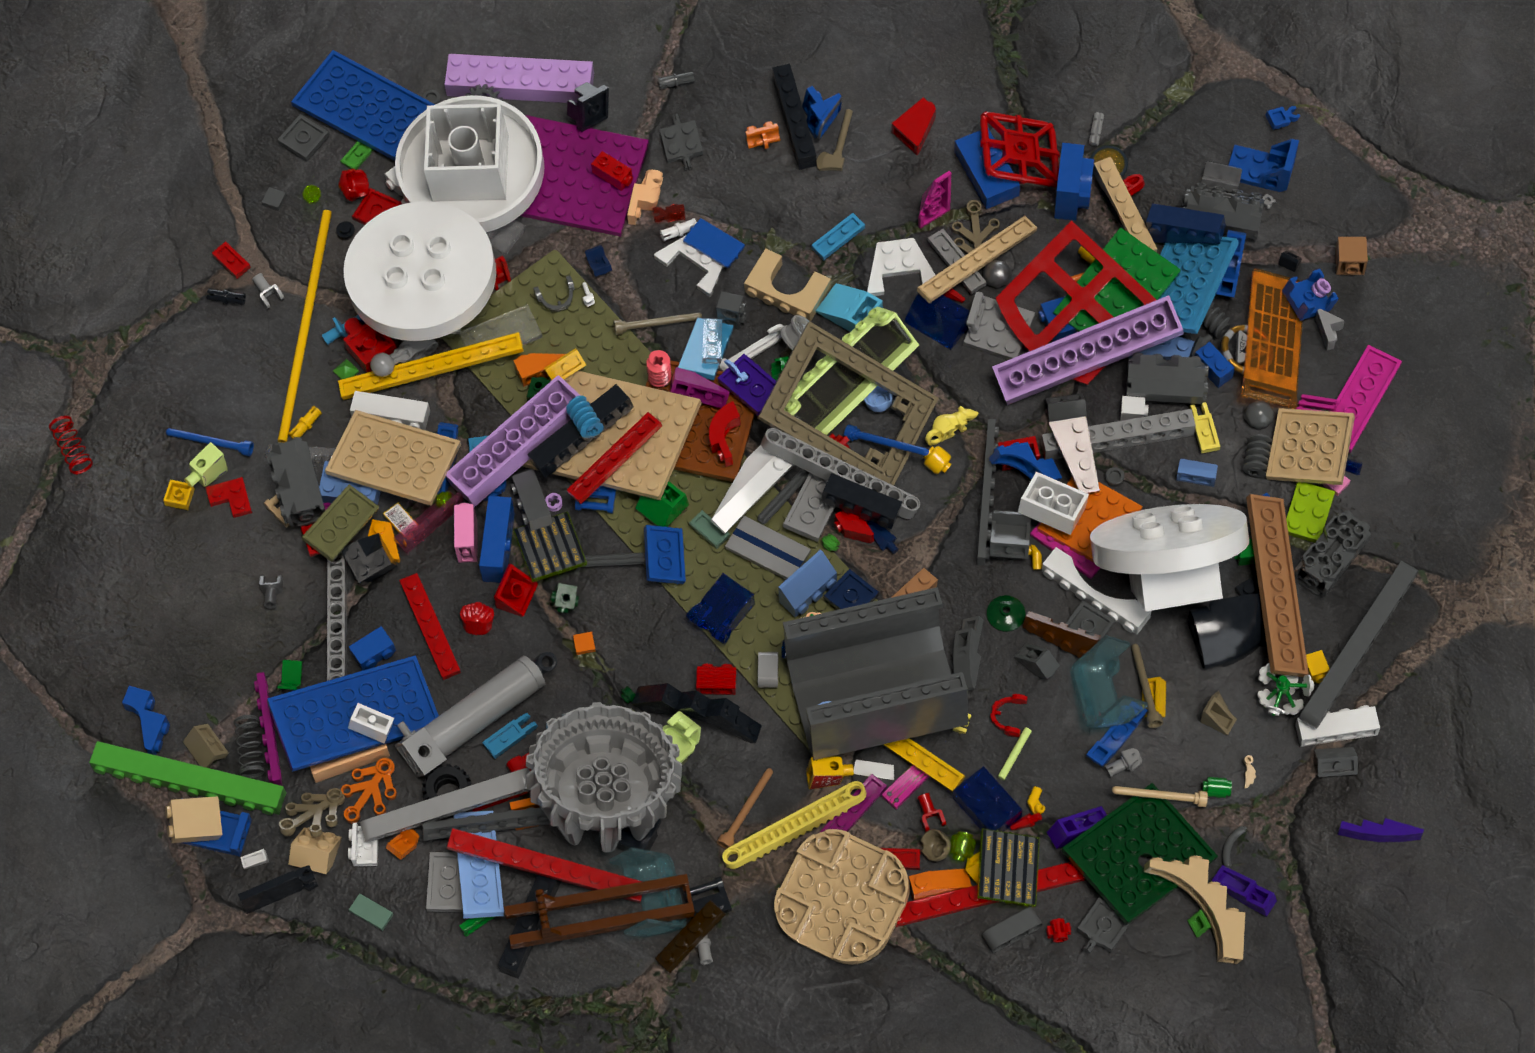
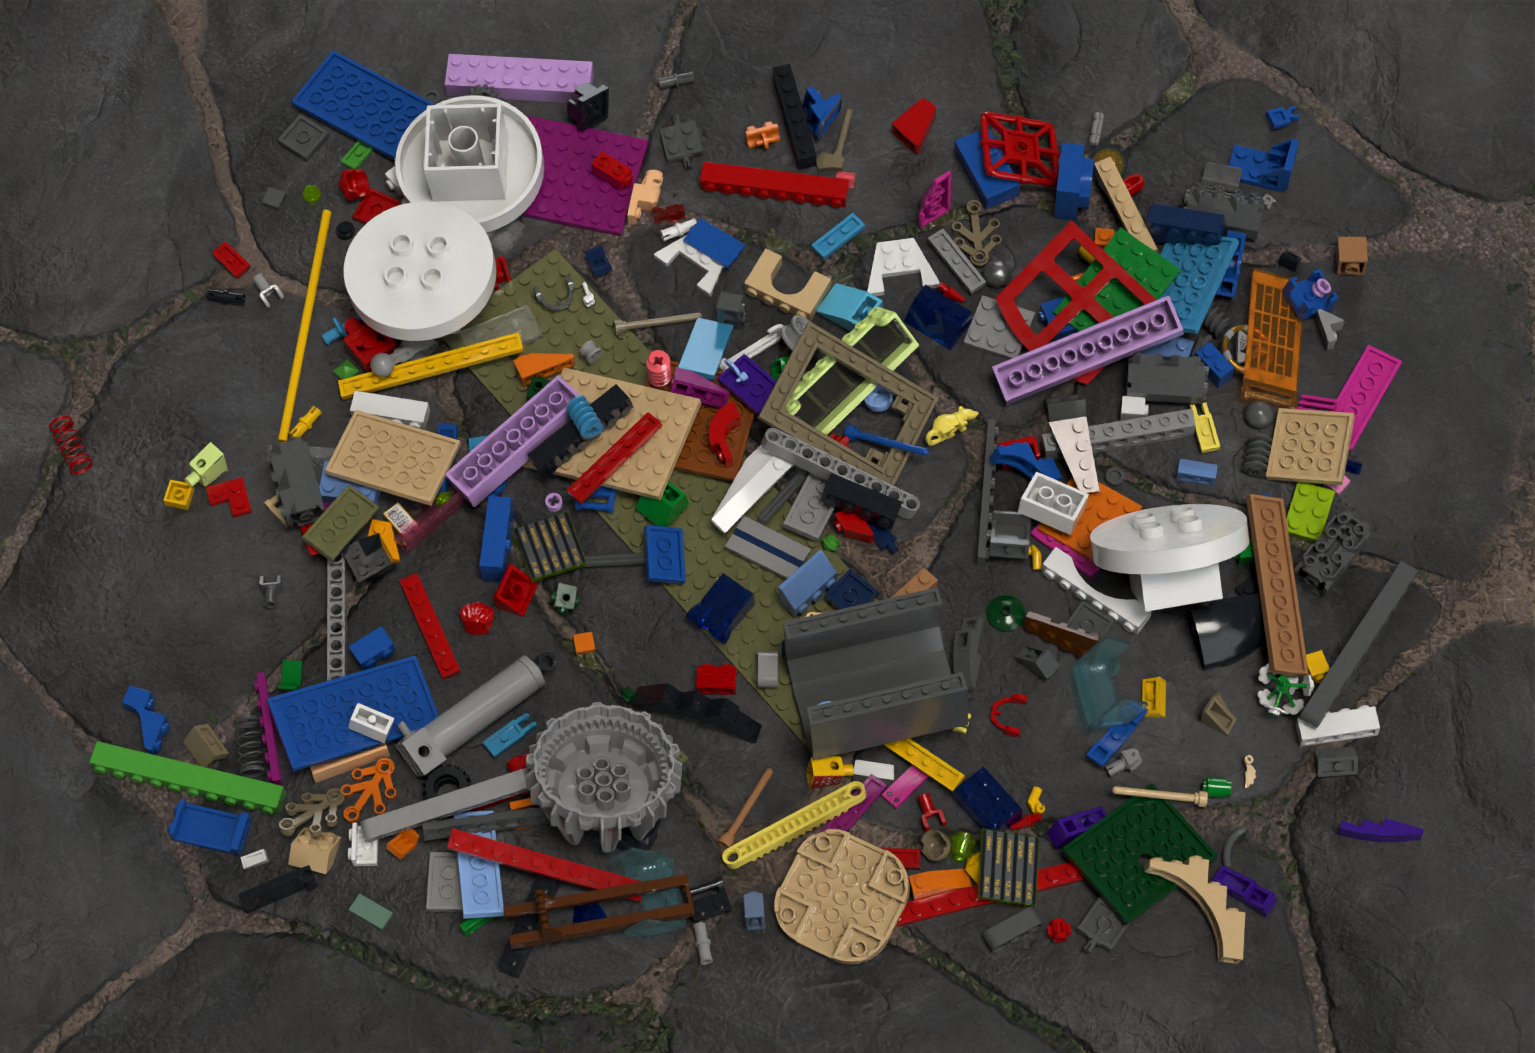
(194, 819): tan brick -> none
(245, 448): blue piece -> none
(465, 532): bright pink brick -> none
(531, 500): dark grey brick -> none
(565, 365): yellow plate -> none
(588, 912): none -> clear blue tile
(590, 351): none -> light grey wheel
(684, 733): yellowish green piece -> none
(690, 936): dark brown plate -> none
(702, 525): sand green tile -> none
(712, 341): clear plate -> none
(754, 911): none -> sand blue brick
(774, 184): none -> red brick
(847, 175): none -> coral slope
(937, 460): yellow head -> none
(976, 259): tan tile -> none
(976, 312): light grey tile -> none
(1014, 753): yellowish green bar -> none
(1103, 236): none -> orange plate
(1153, 717): dark tan piece -> none
(1199, 923): bright green slope -> none

